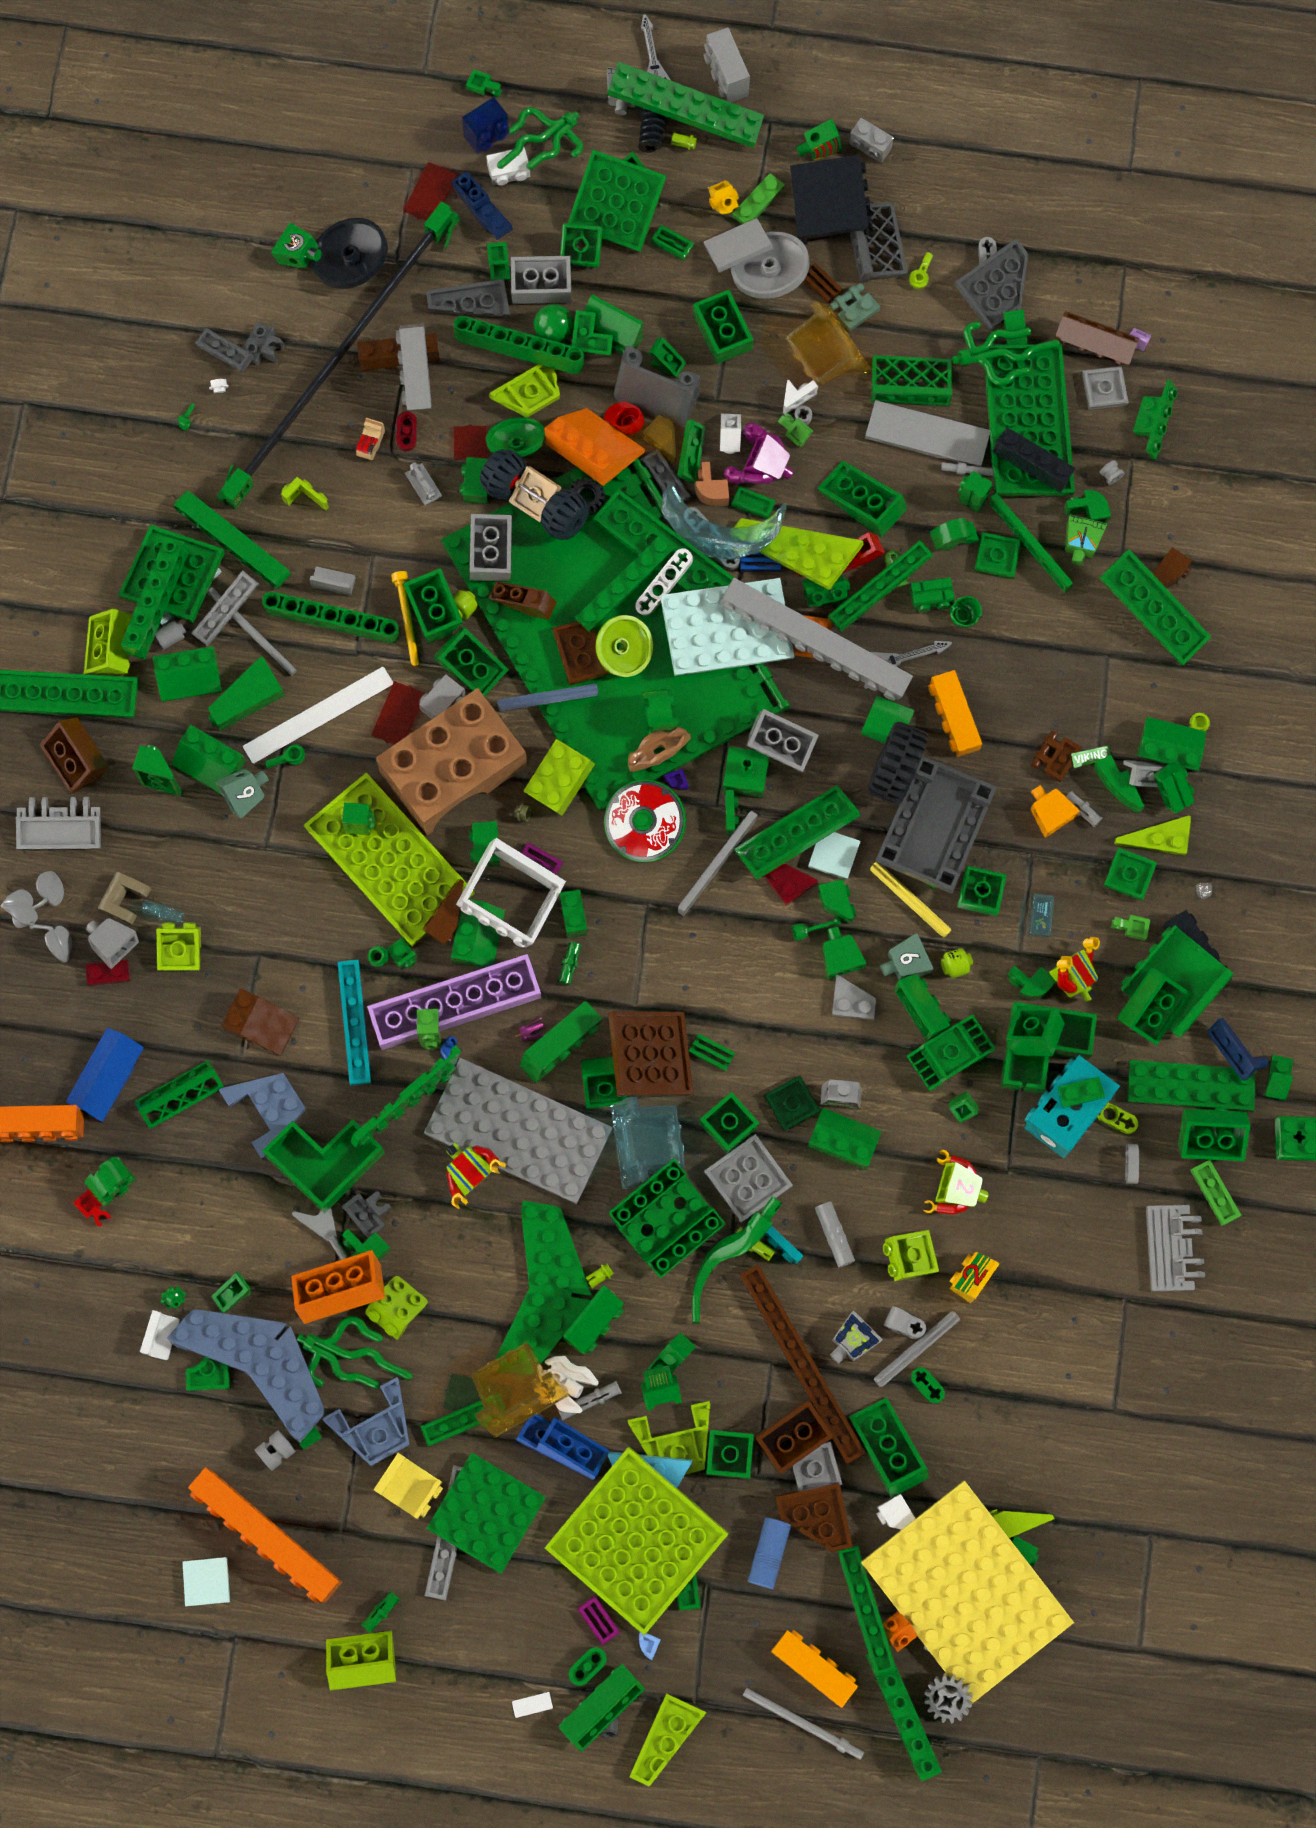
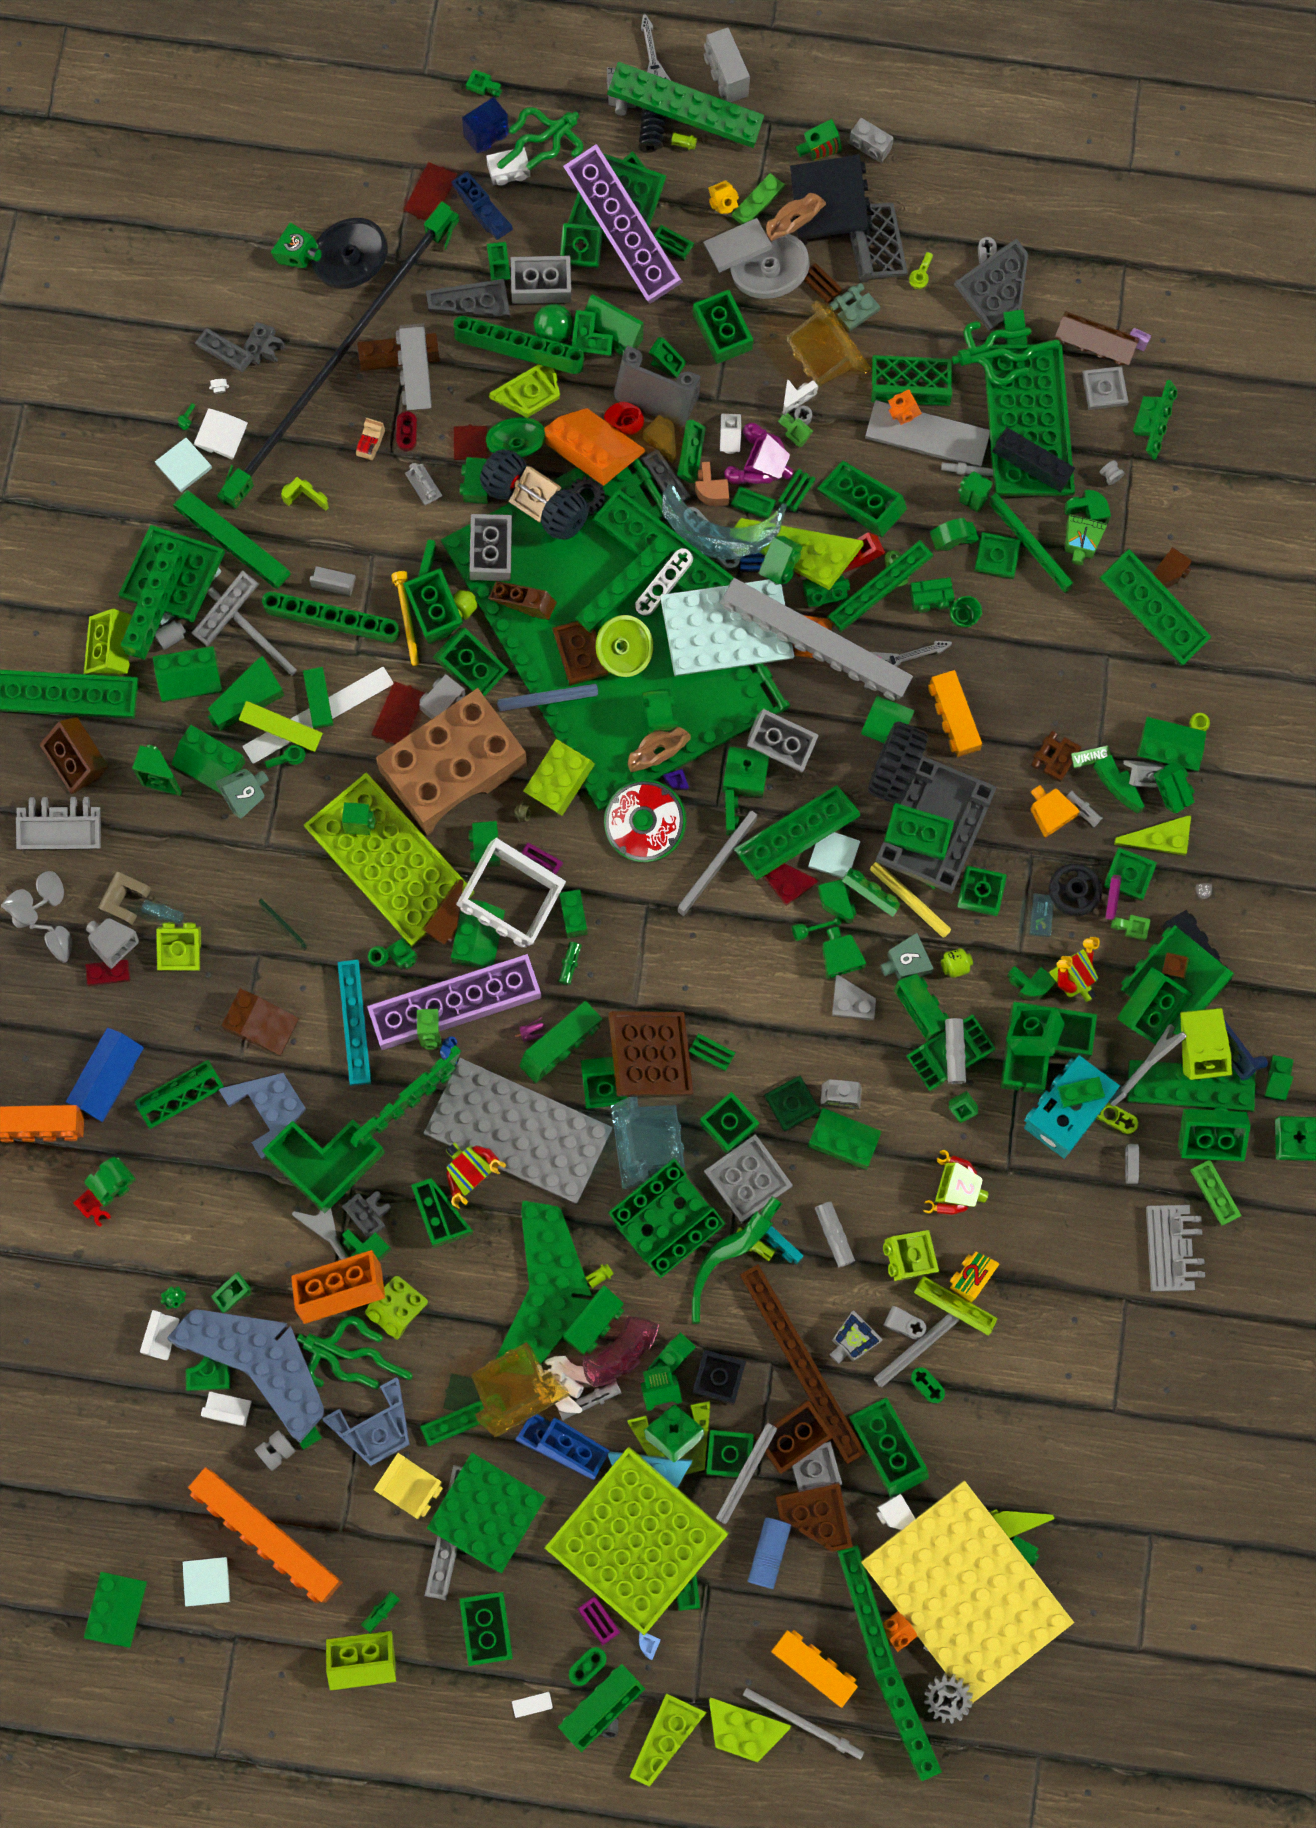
(115, 1609): none -> green slope
(183, 464): none -> light aqua tile
(220, 433): none -> white slope
(226, 1409): none -> white panel
(280, 726): none -> lime tile
(282, 924): none -> clear green piece
(318, 698): none -> green tile
(428, 557): none -> green tile
(438, 1214): none -> green wedge
(486, 1628): none -> green brick
(622, 1354): none -> clear pink brick
(623, 224): none -> lavender brick
(674, 1433): none -> green brick
(719, 1377): none -> black brick
(744, 1731): none -> lime wing
(746, 1473): none -> light grey axle
(780, 560): none -> green brick
(805, 208): none -> medium nougat piece
(805, 476): none -> green tile
(871, 891): none -> green plate
(904, 407): none -> orange brick
(919, 831): none -> green plate
(955, 1051): none -> light grey axle
(955, 1305): none -> lime tile
(1083, 875): none -> black wheel
(1113, 897): none -> magenta tile
(1162, 1047): none -> light grey piece
(1175, 965): none -> reddish brown brick
(1206, 1046): none -> lime slope

